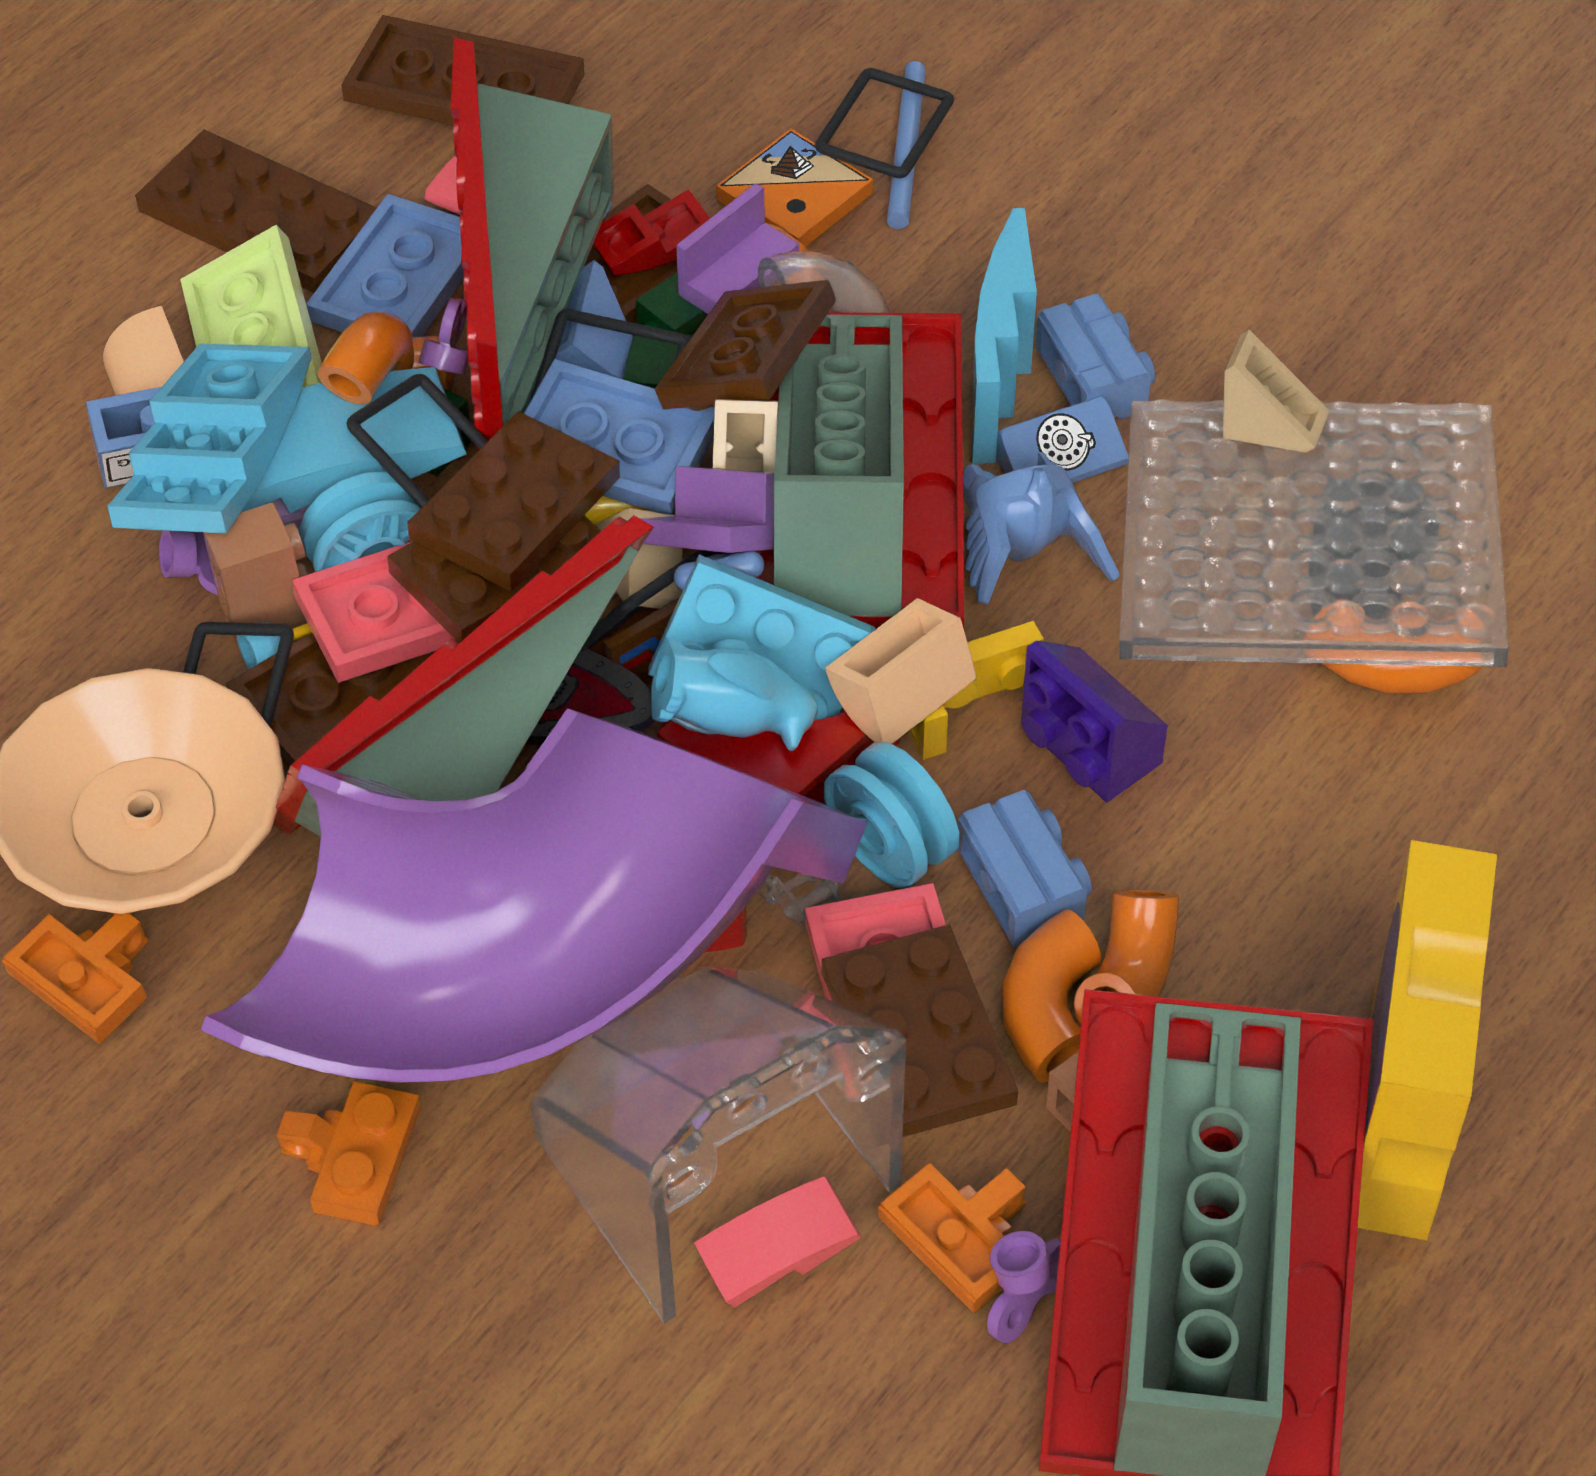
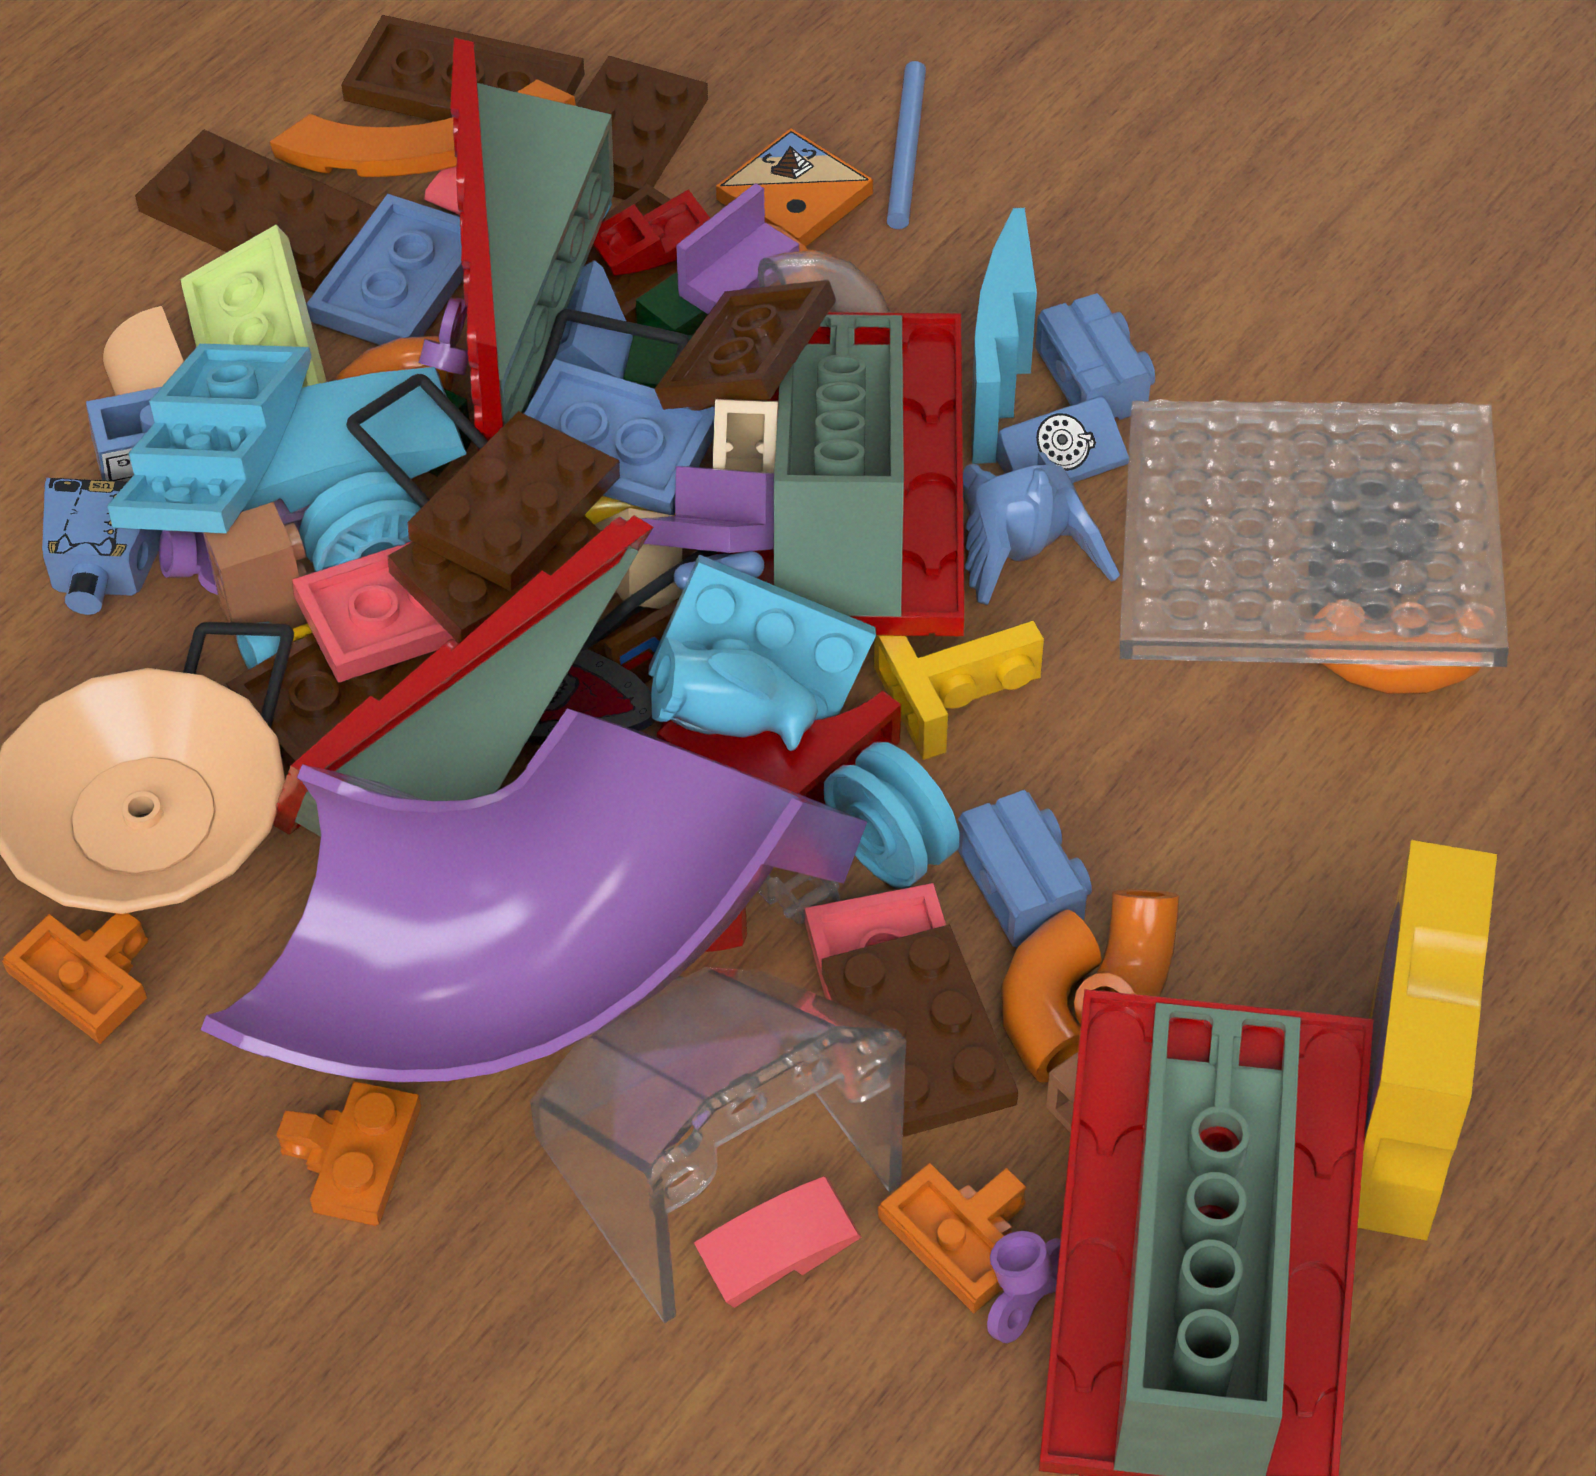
(83, 548): none -> medium blue torso
(366, 355): orange cylinder -> none
(380, 151): none -> orange tile
(648, 118): none -> reddish brown plate
(870, 163): black piece -> none
(902, 671): light nougat brick -> none
(1088, 719): dark purple slope -> none
(1267, 401): tan slope -> none

